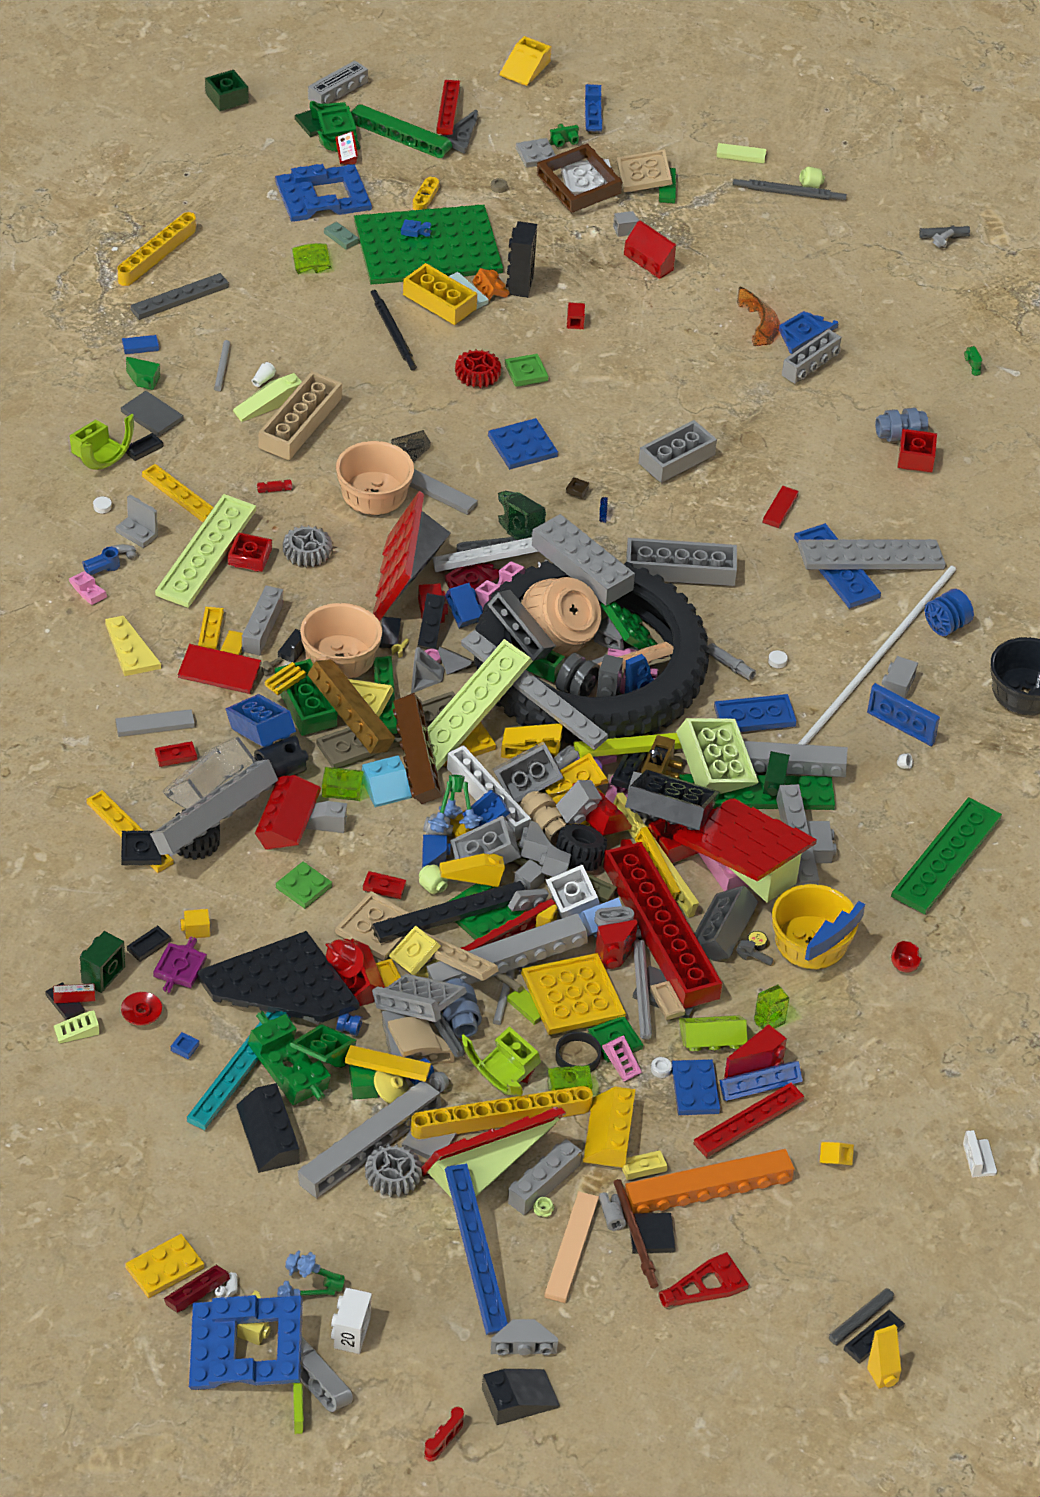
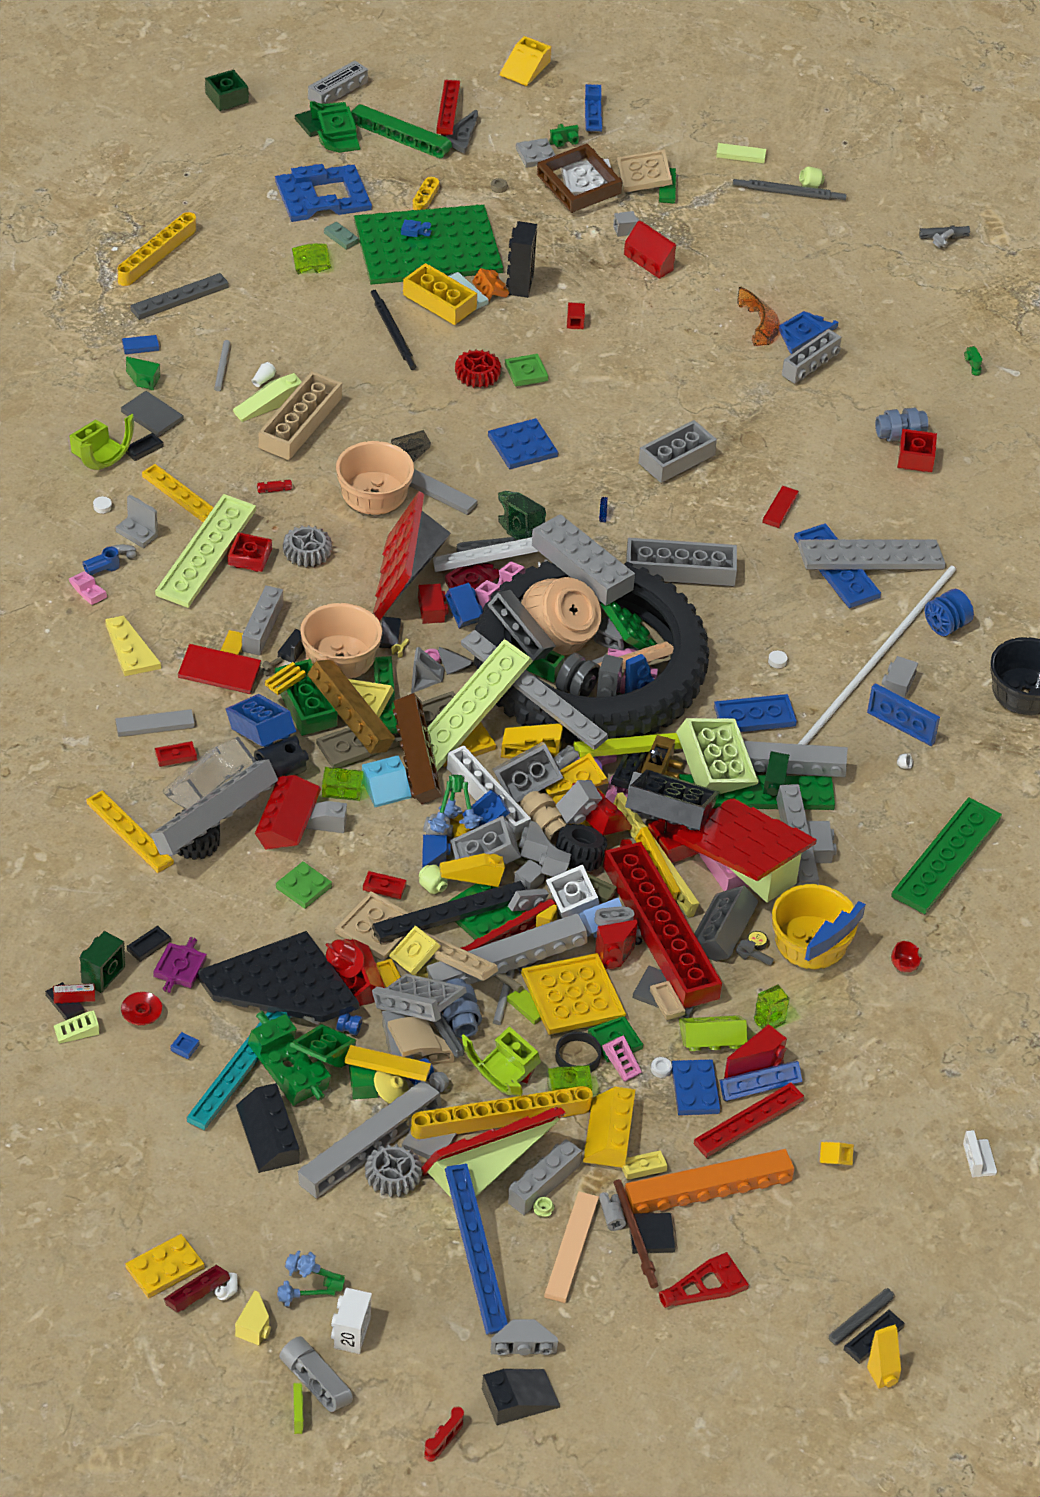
(139, 849): black tile -> none
(196, 923): yellow brick -> none
(211, 627): yellow tile -> none
(215, 1341): blue piece -> none
(346, 148): slope -> none
(431, 621): black plate -> none
(577, 487): dark brown plate -> none
(642, 989): light grey axle -> none
(735, 664): light grey pin -> none

